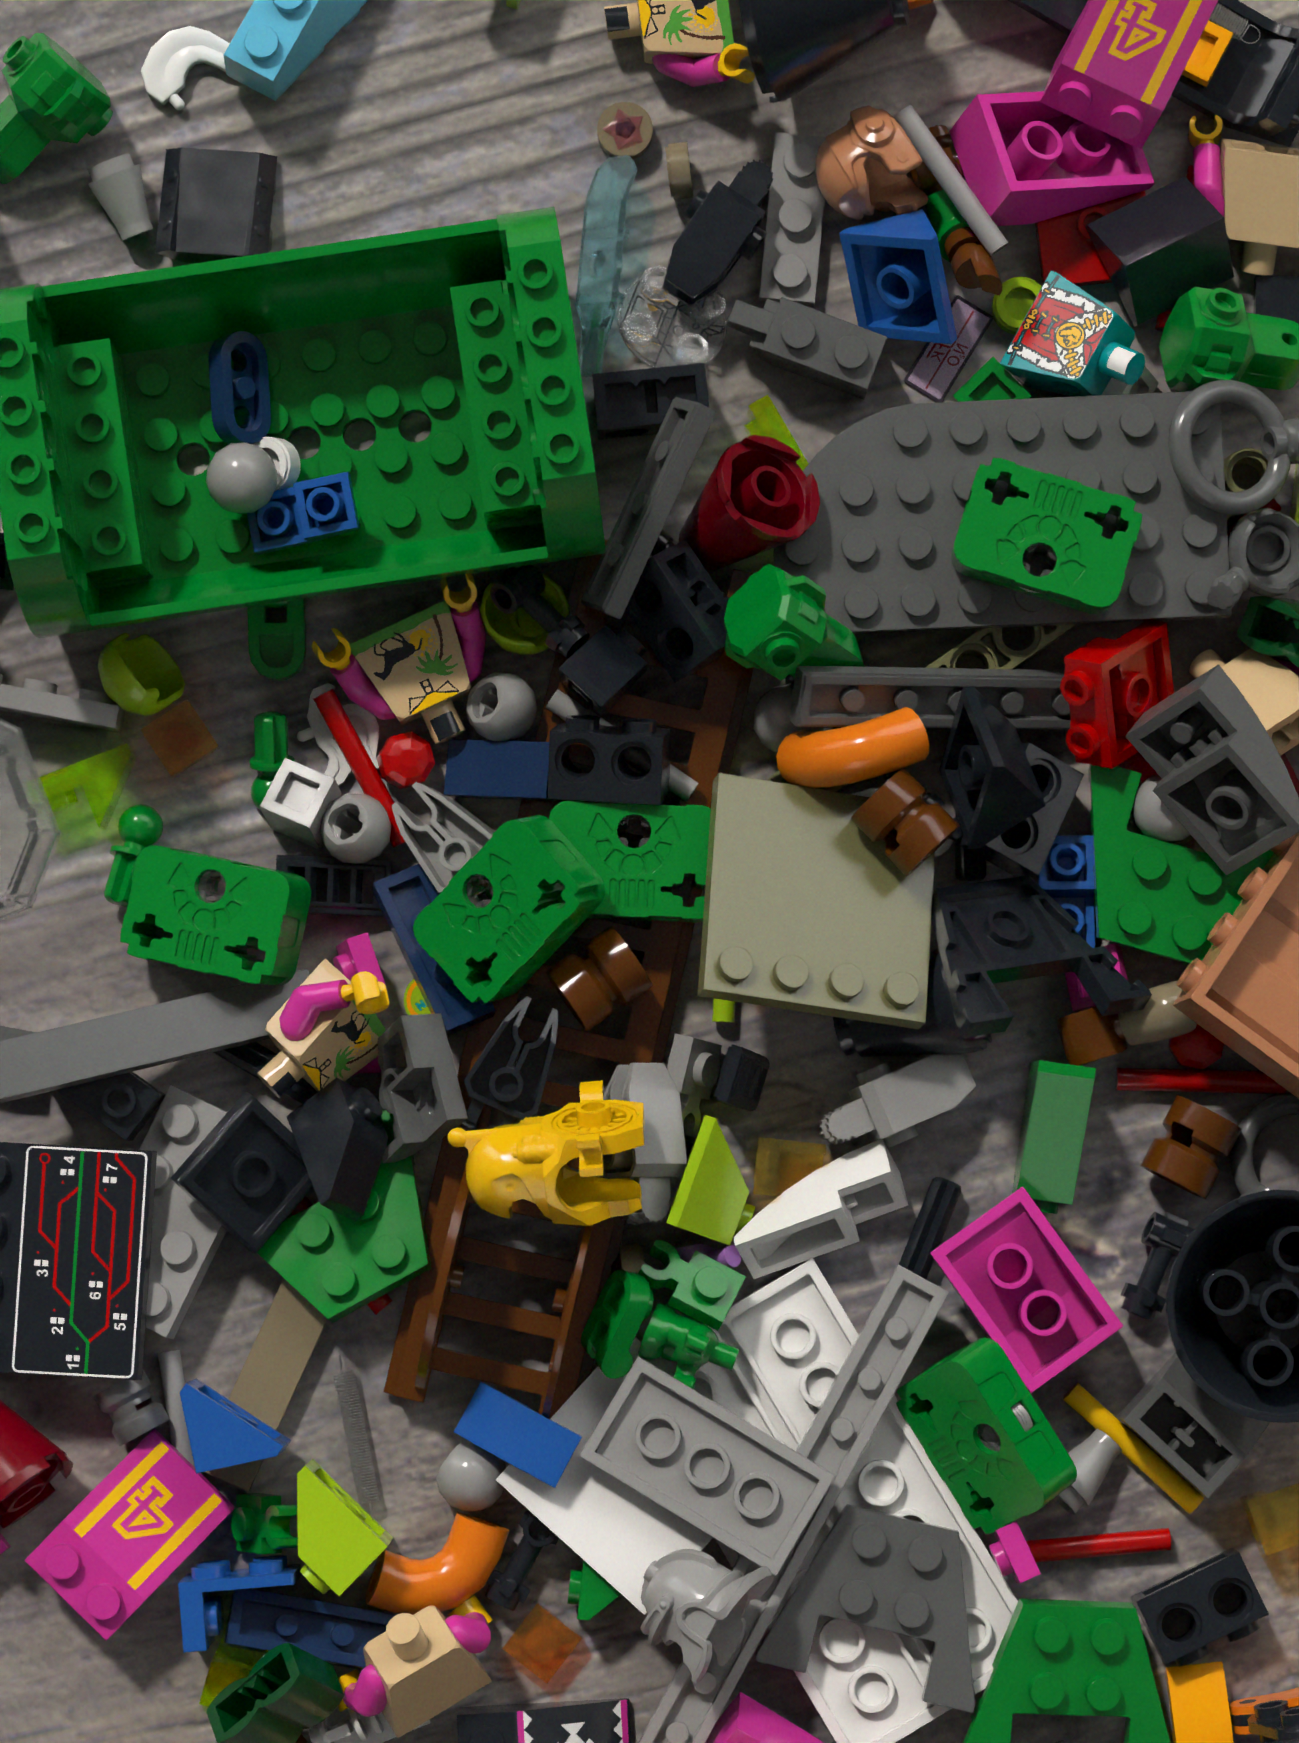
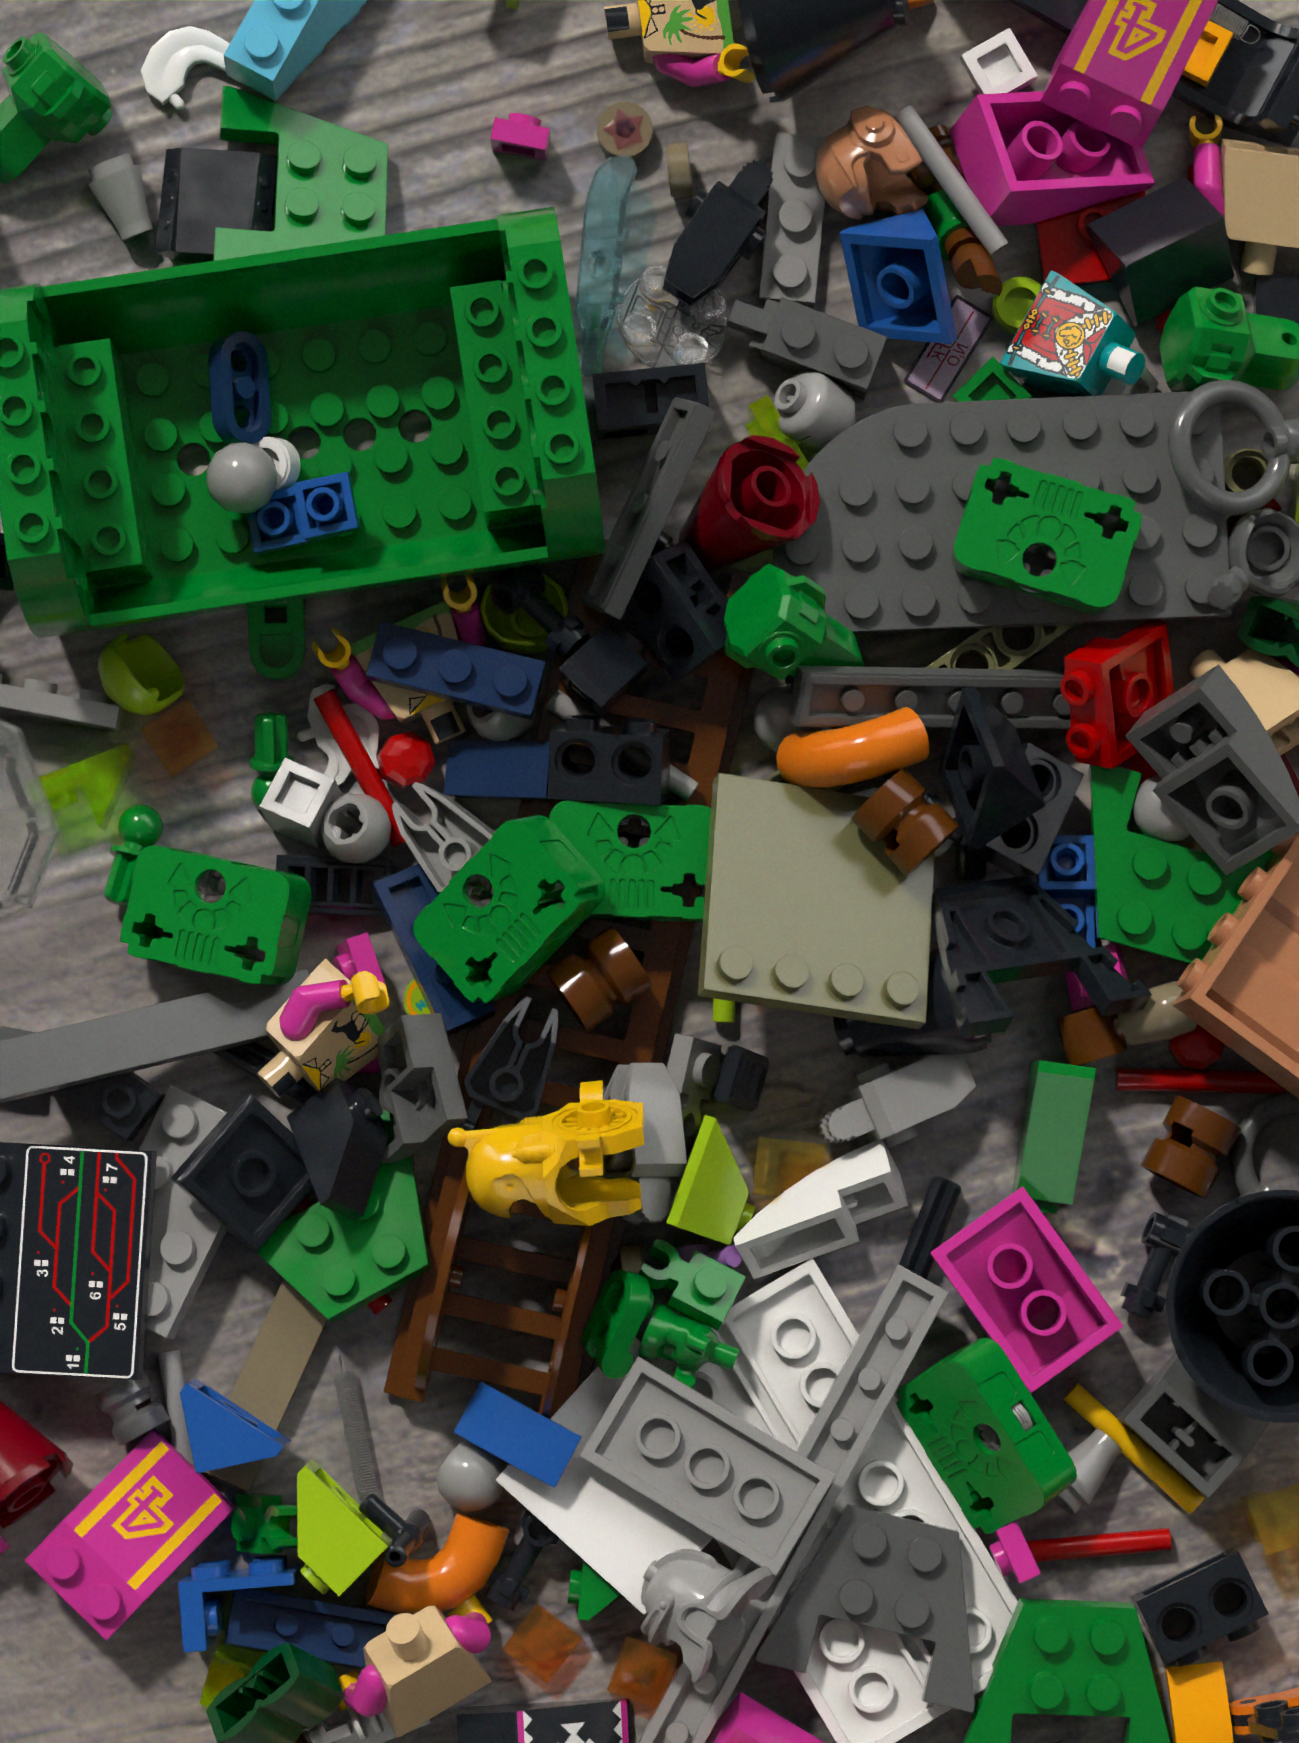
(326, 178): none -> green wing
(405, 1534): none -> black piece
(456, 670): none -> dark blue plate
(521, 136): none -> dark pink plate
(642, 1671): none -> clear orange tile
(813, 409): none -> light grey head
(999, 65): none -> white tile

